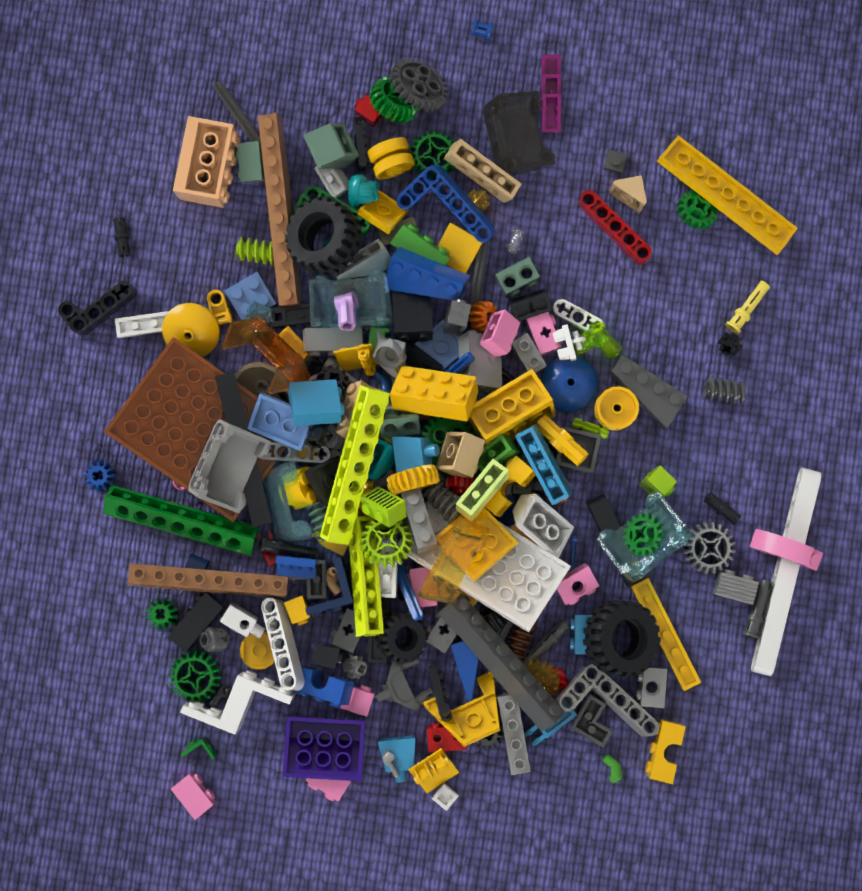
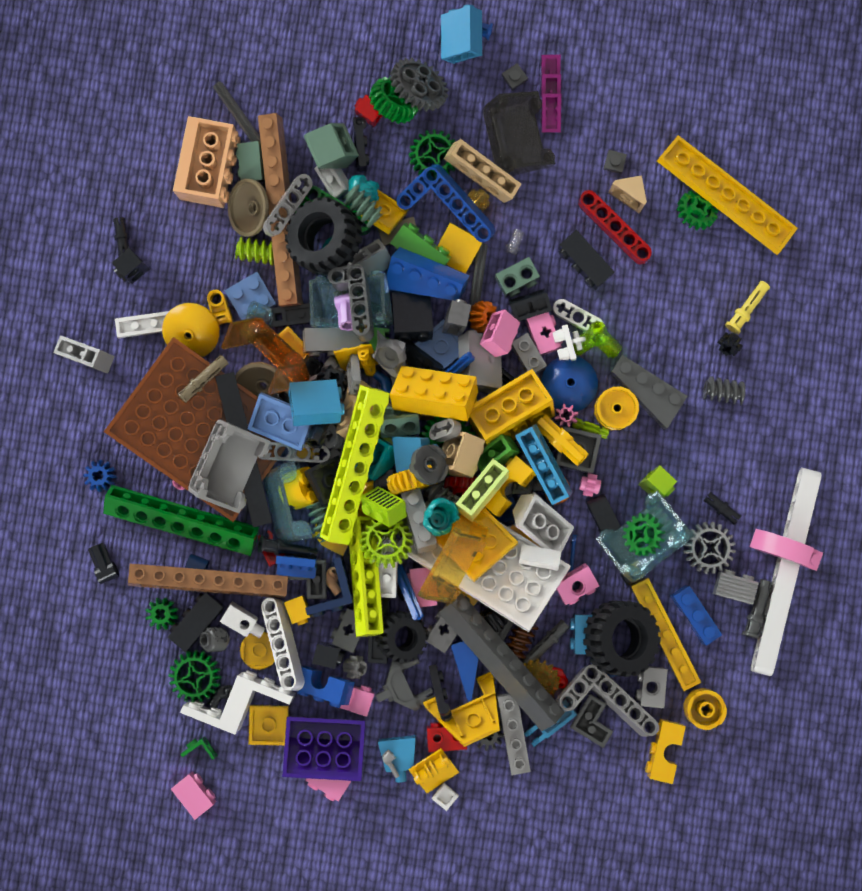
(84, 354): none -> light grey slope
(100, 304): black beam -> none
(105, 568): none -> black piece
(129, 266): none -> black brick
(202, 379): none -> dark tan pin
(248, 207): none -> dark tan dish
(267, 724): none -> yellow tile
(287, 205): none -> light grey beam
(353, 374): none -> light grey tile
(356, 303): none -> dark grey beam
(362, 205): none -> sand green piece
(391, 158): yellow wheel -> none
(419, 464): none -> dark grey plate
(445, 430): none -> light grey beam
(445, 514): none -> teal hair
(461, 34): none -> dark azure brick
(514, 76): none -> dark grey plate
(540, 557): none -> white slope
(563, 421): none -> bright pink gear
(585, 260): none -> black brick
(590, 485): none -> bright pink gear
(616, 769): bright green arm -> none
(696, 614): none -> blue arch
(708, 719): none -> yellow brick

